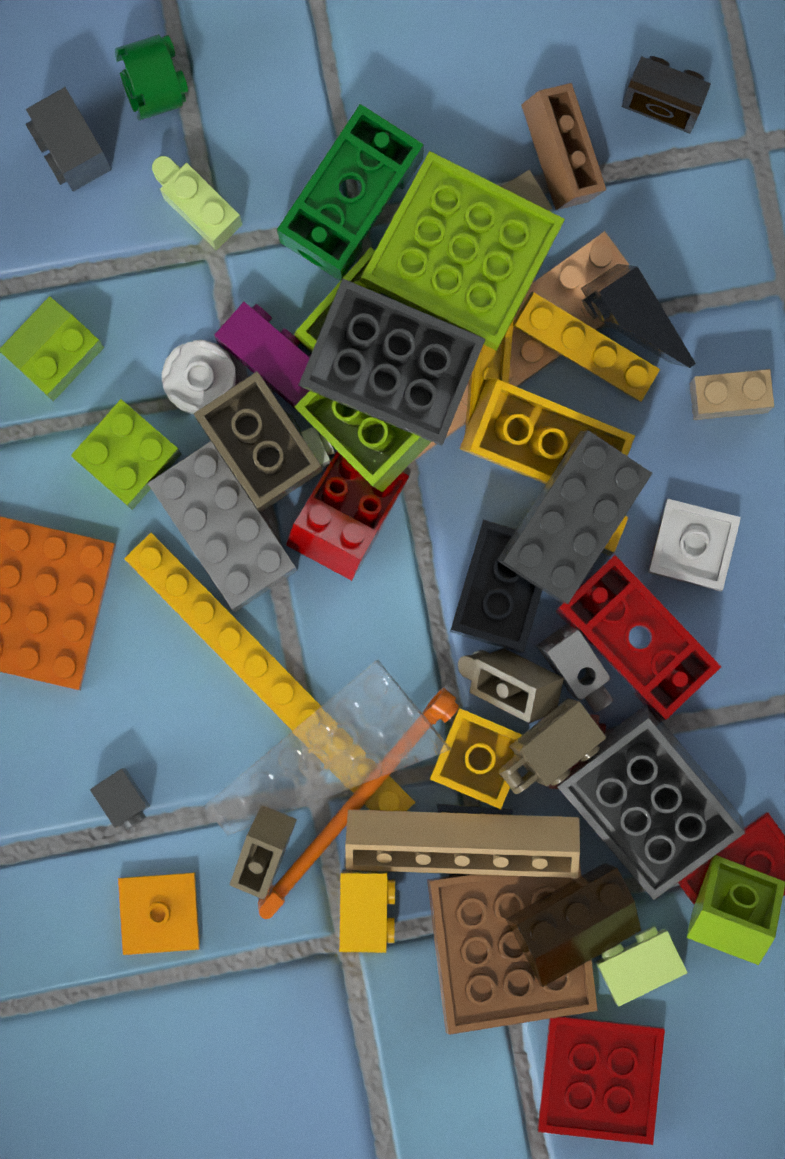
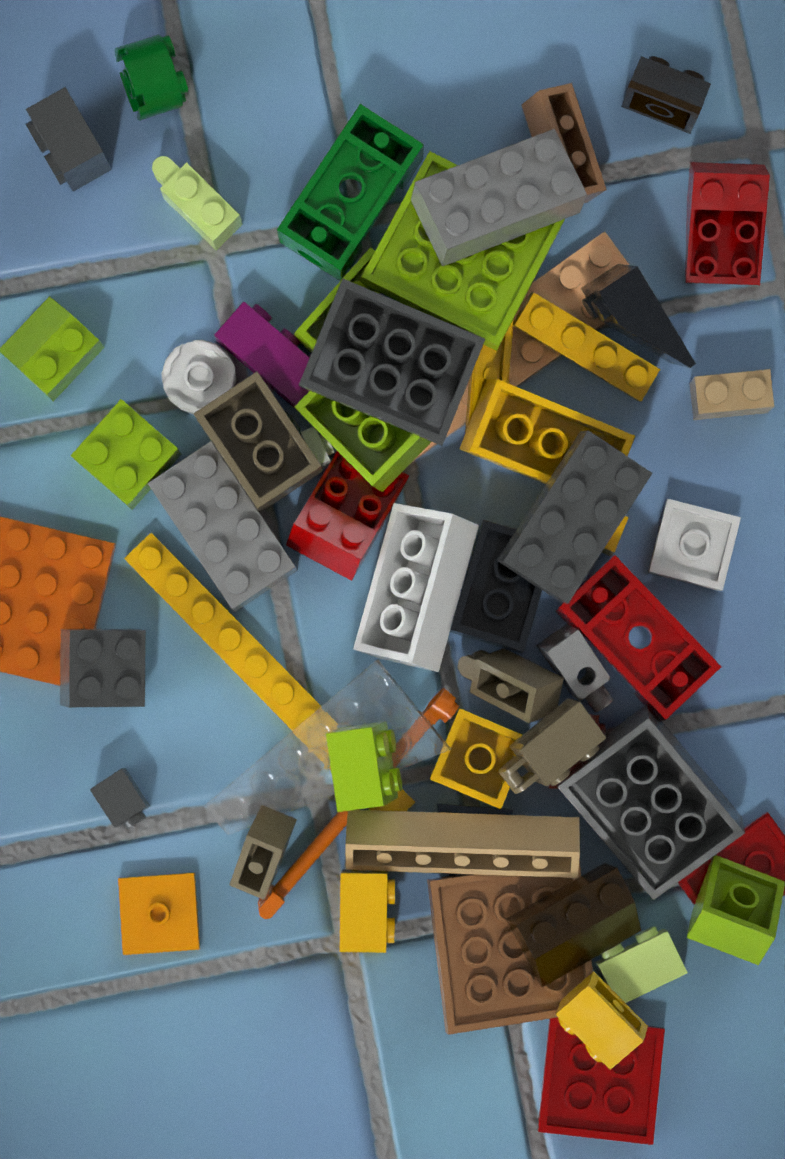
(102, 668): none -> dark grey brick
(363, 766): none -> lime brick
(416, 586): none -> white brick
(498, 197): none -> light grey brick
(601, 1021): none -> yellow brick
(726, 223): none -> red slope

